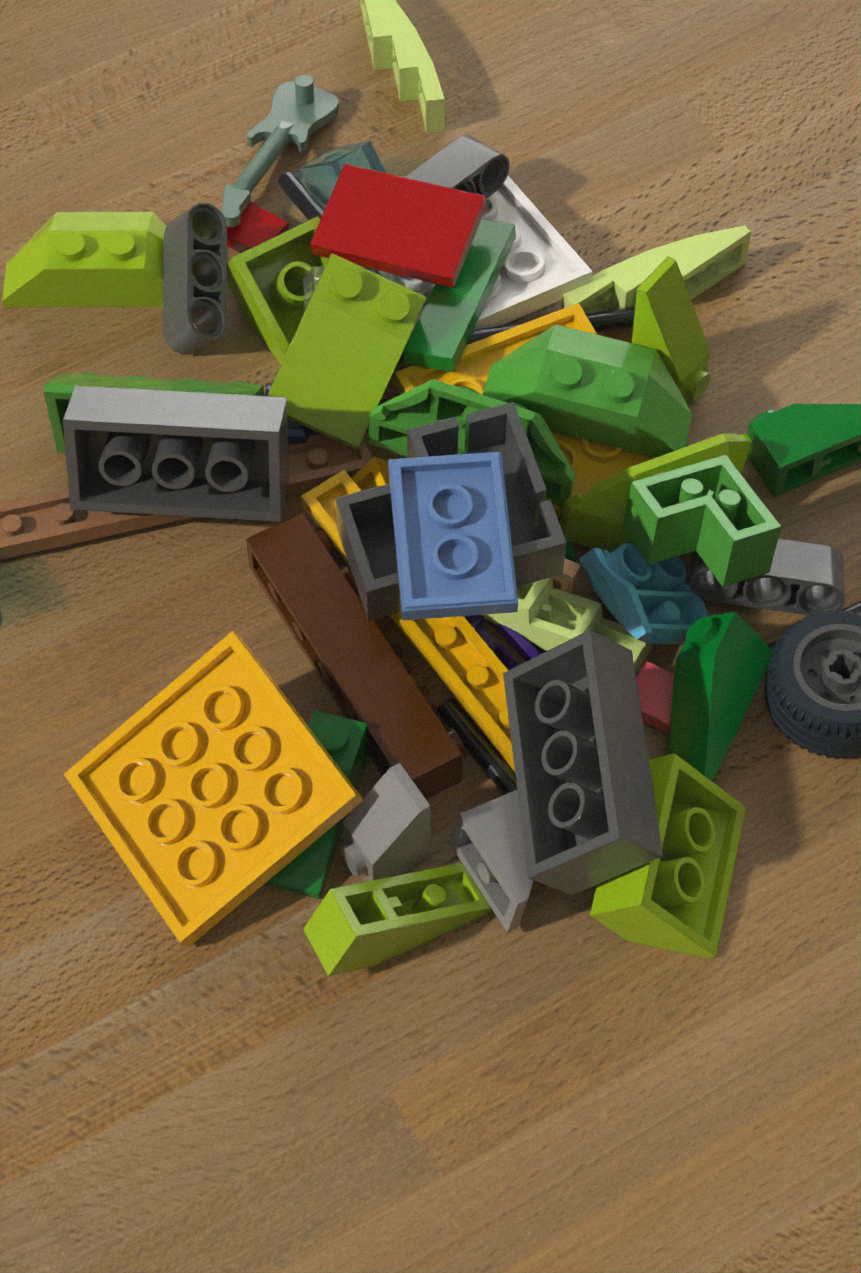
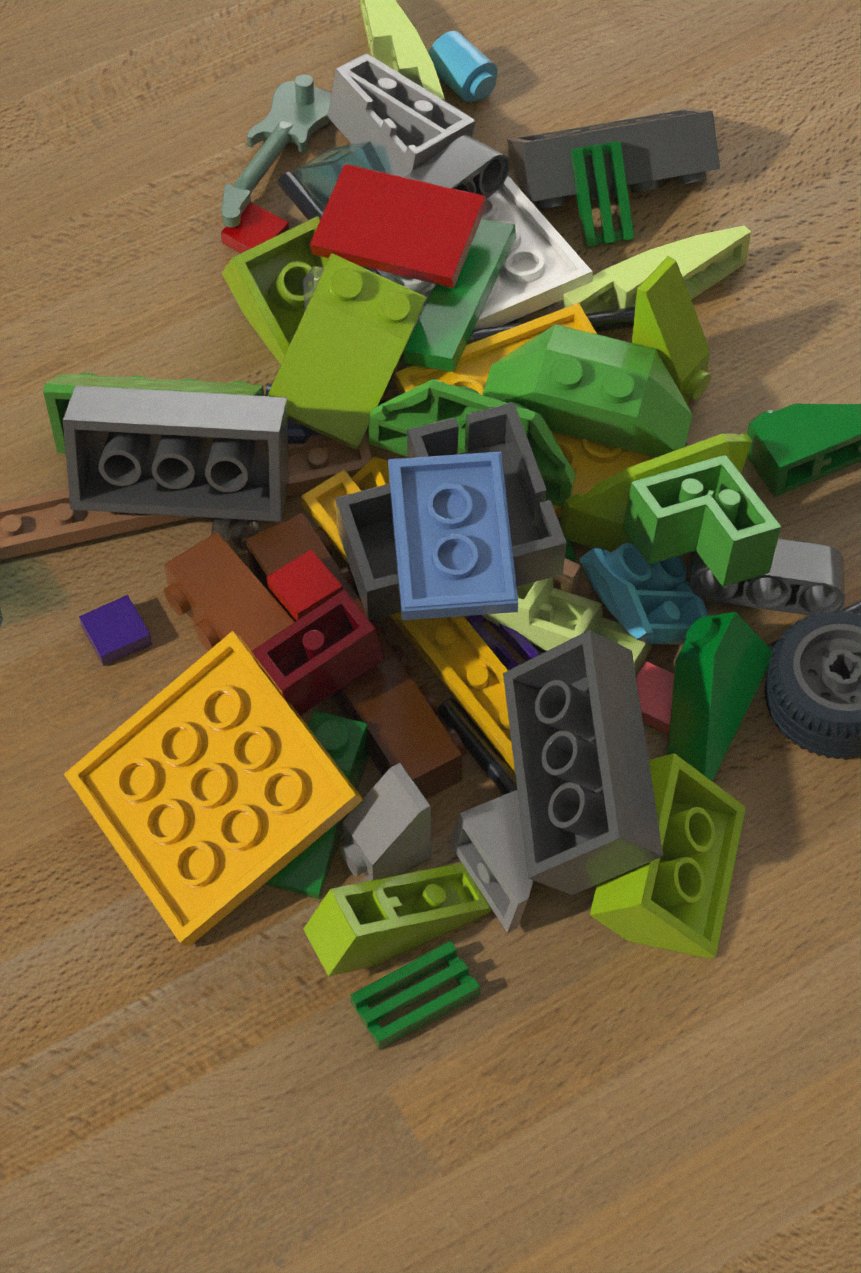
(89, 262): lime wedge -> none
(115, 630): none -> dark purple tile
(184, 298): dark grey beam -> none
(222, 595): none -> dark orange brick
(235, 532): none -> clear smoke plate
(303, 584): none -> red tile
(320, 652): none -> dark red brick
(394, 114): none -> light grey wedge
(406, 975): none -> green tile
(463, 67): none -> medium azure brick
(608, 233): none -> green tile
(652, 149): none -> dark grey slope

